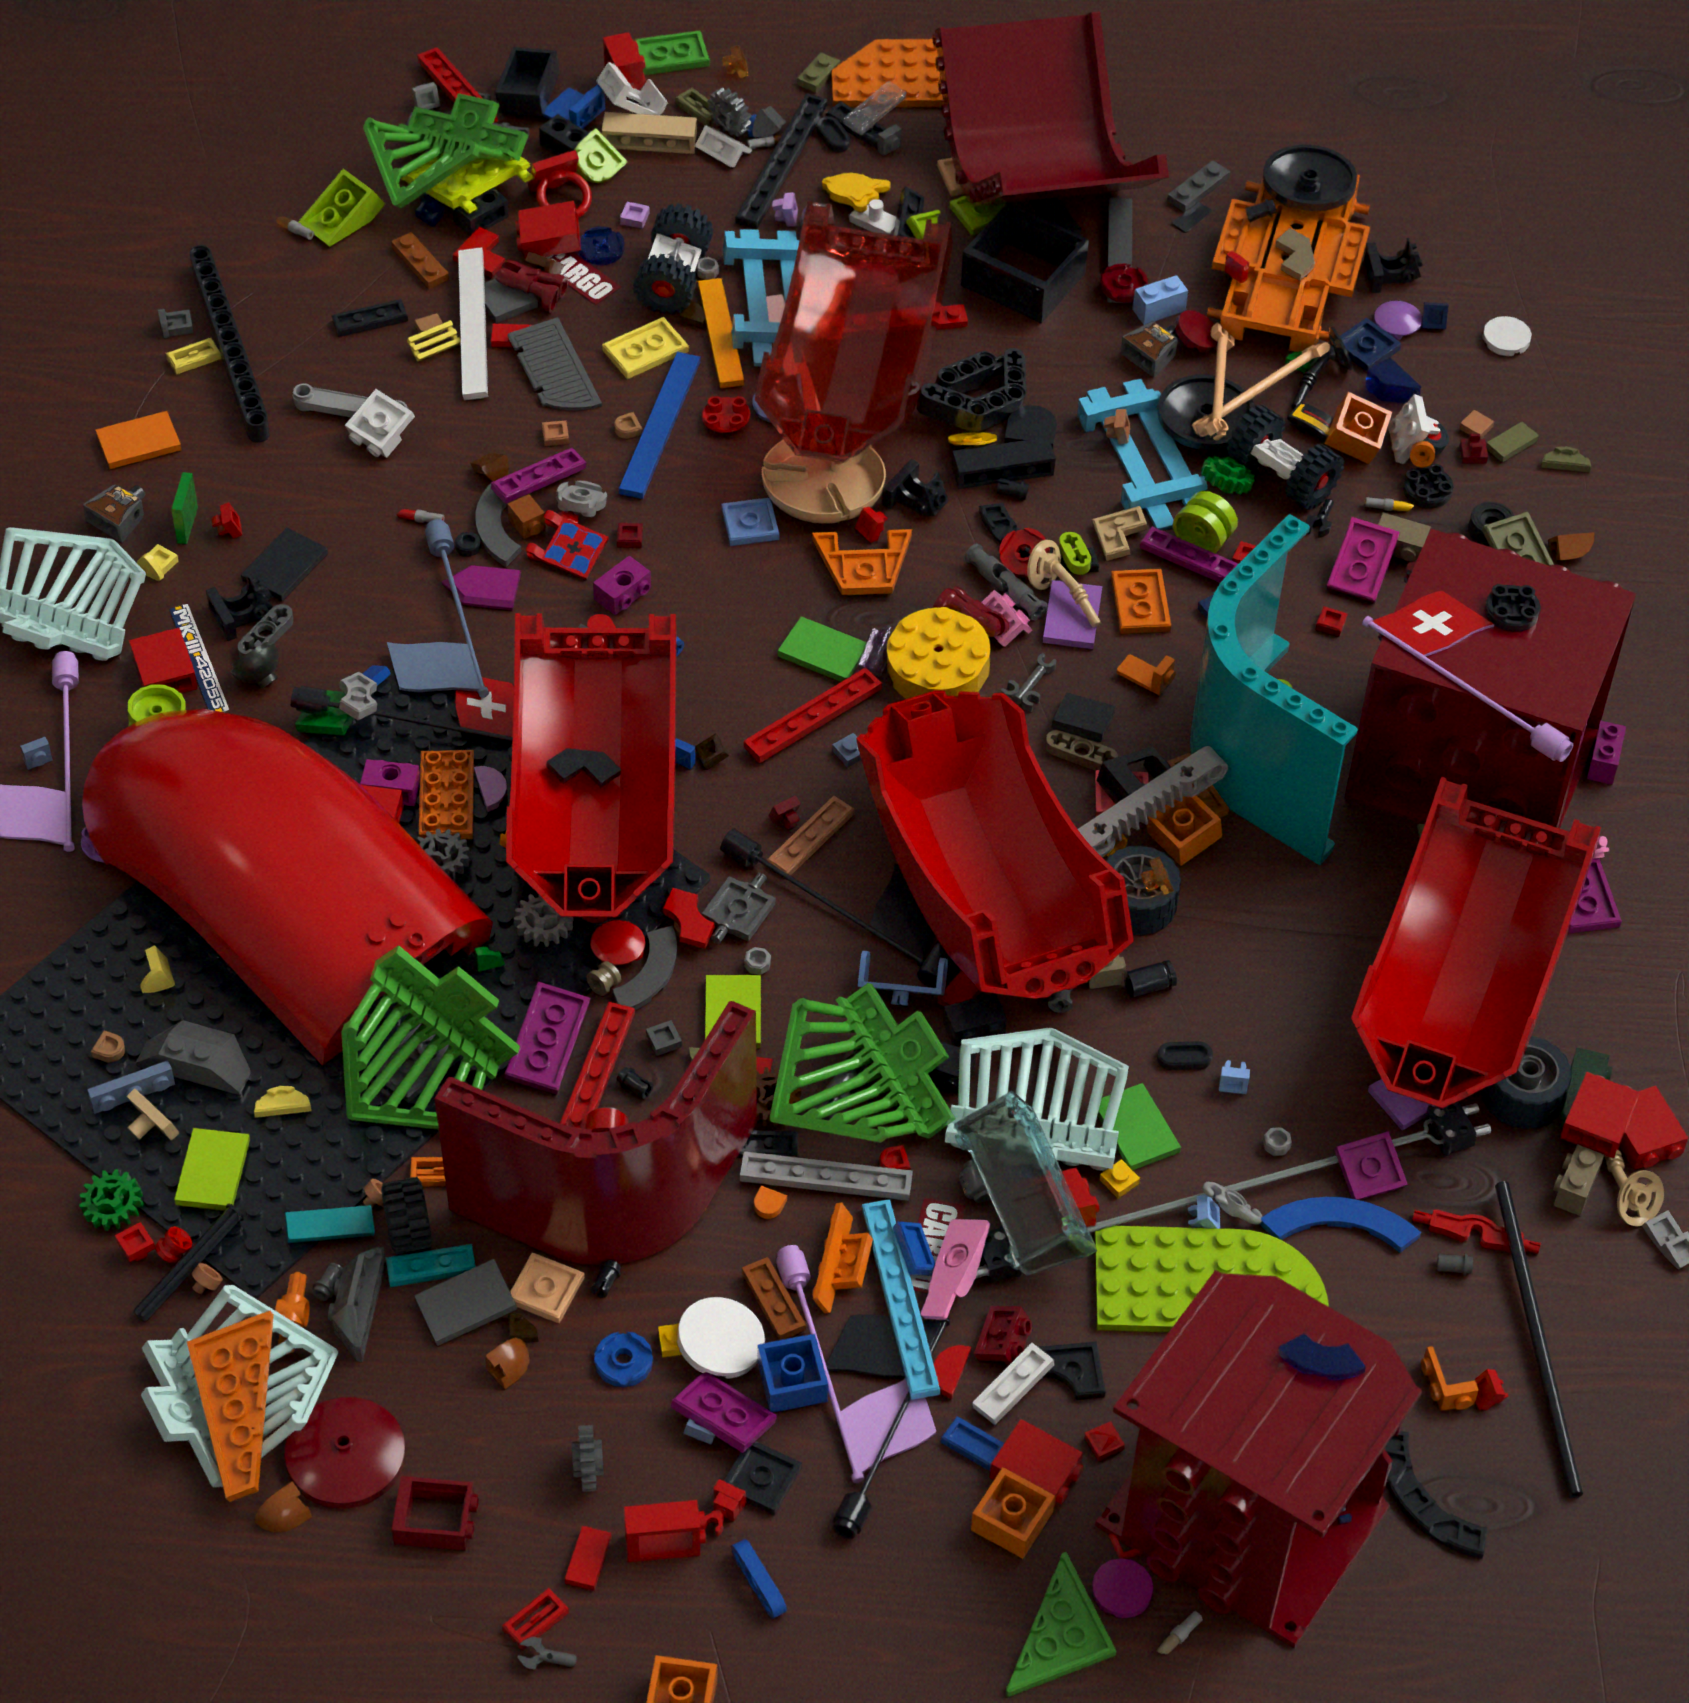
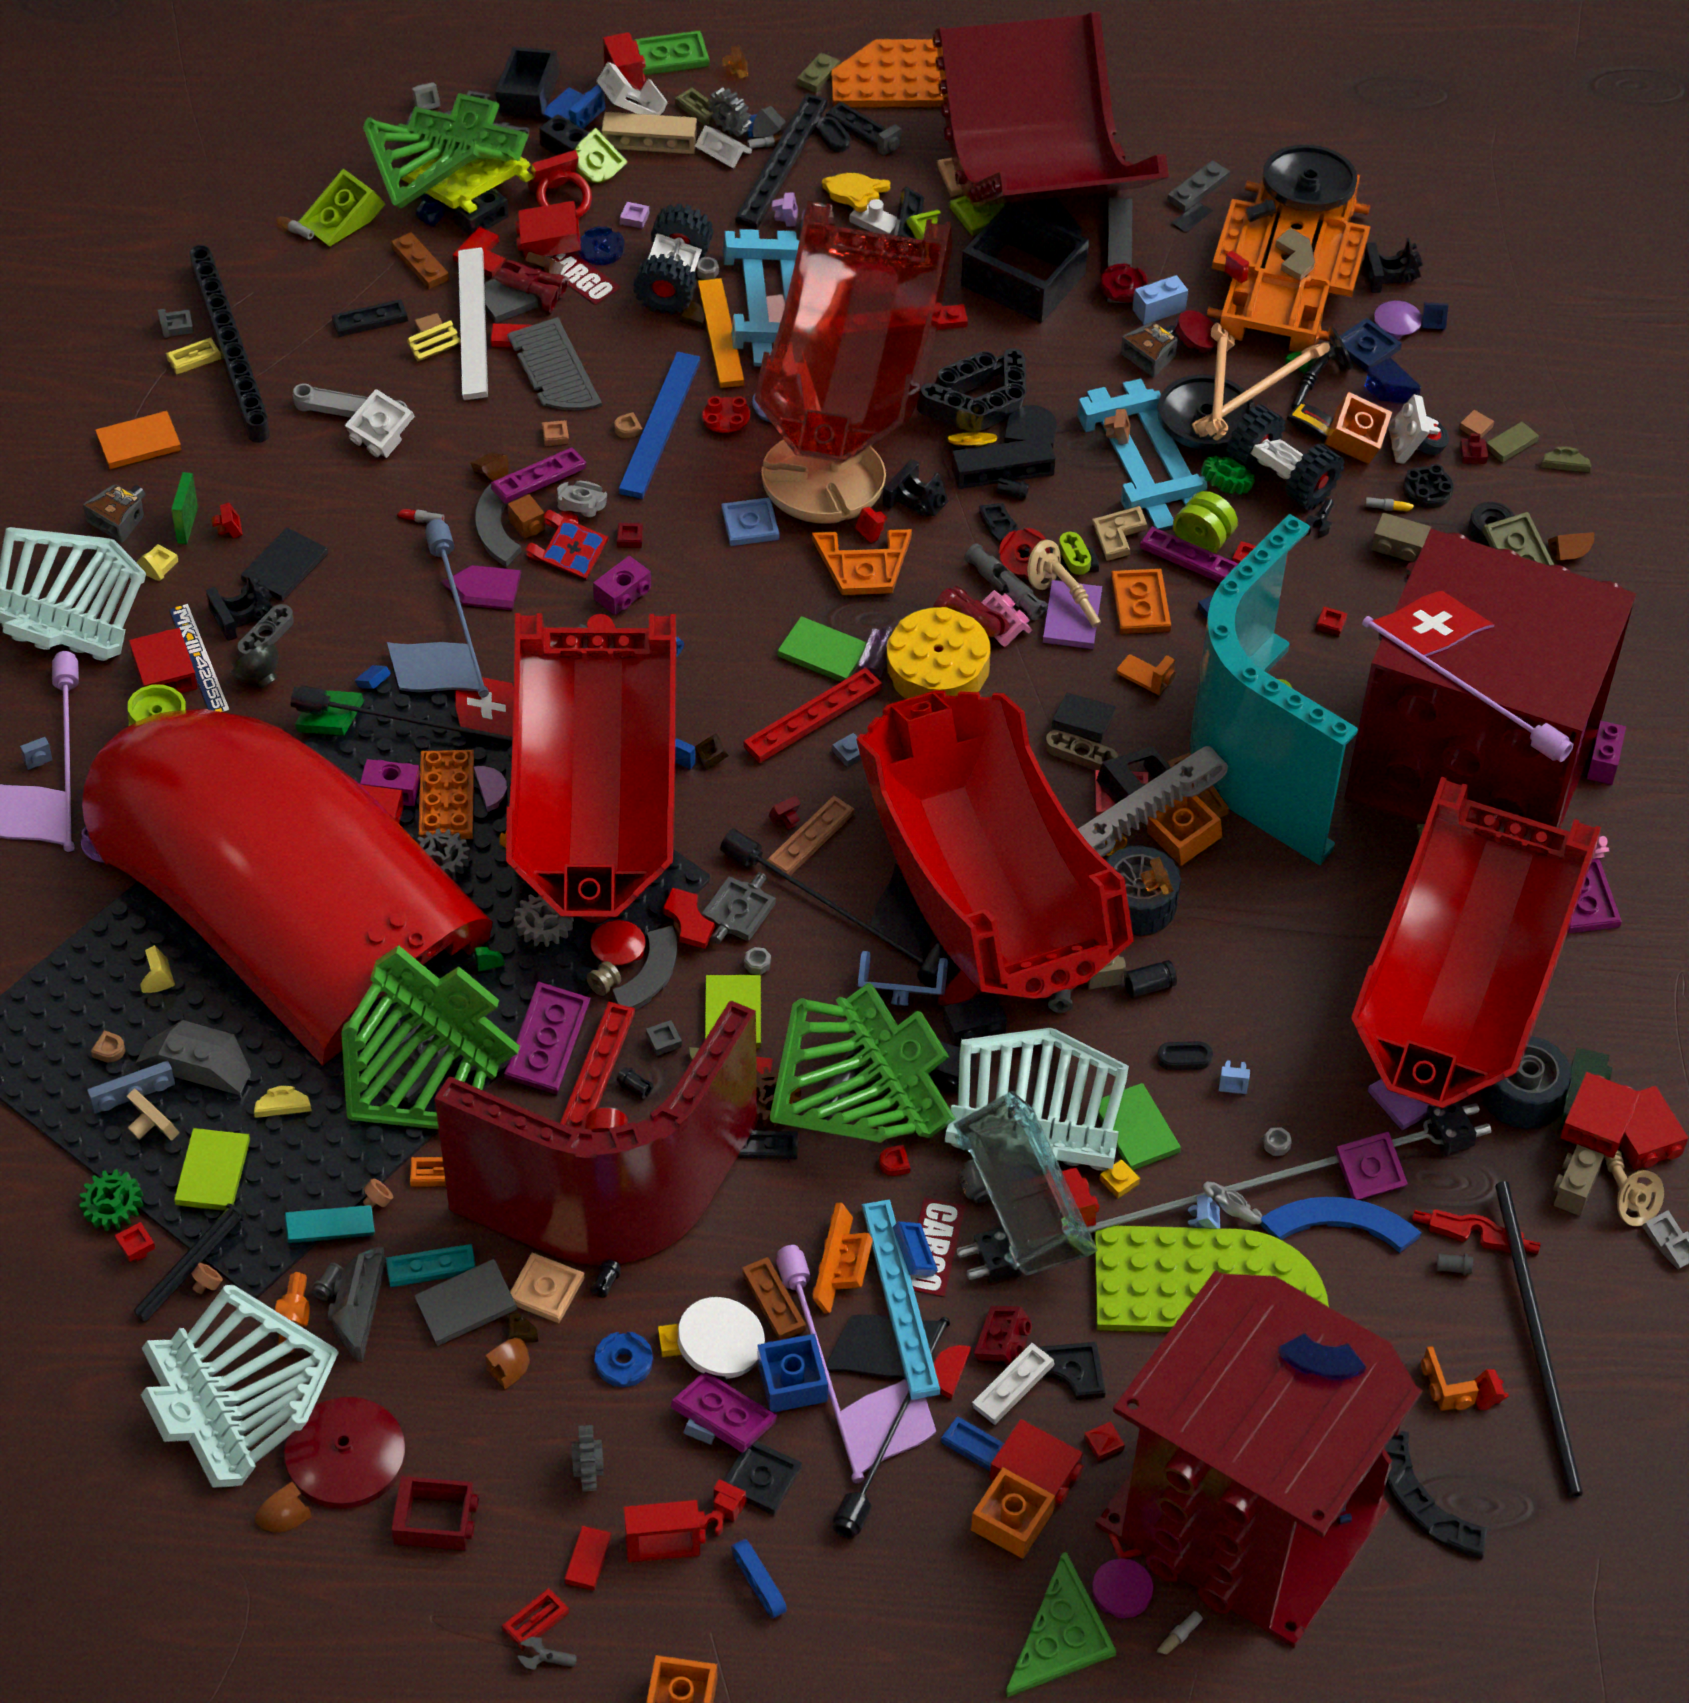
(173, 1245): red wheel -> none
(233, 1385): orange wing -> none
(358, 697): light grey tile -> none
(406, 1215): black tyre -> none
(446, 75): red plate -> none
(467, 544): black tile -> none
(574, 761): black tile -> none
(645, 347): light yellow tile -> none
(769, 1203): orange tile -> none
(826, 1176): light grey plate -> none
(874, 107): clear tile -> none
(955, 1266): bright pink piece -> none
(1025, 694): dark grey bar -> none
(1363, 559): dark pink tile -> none
(1422, 454): orange tile -> none
(1507, 336): white tile -> none
(1512, 607): black tile -> none

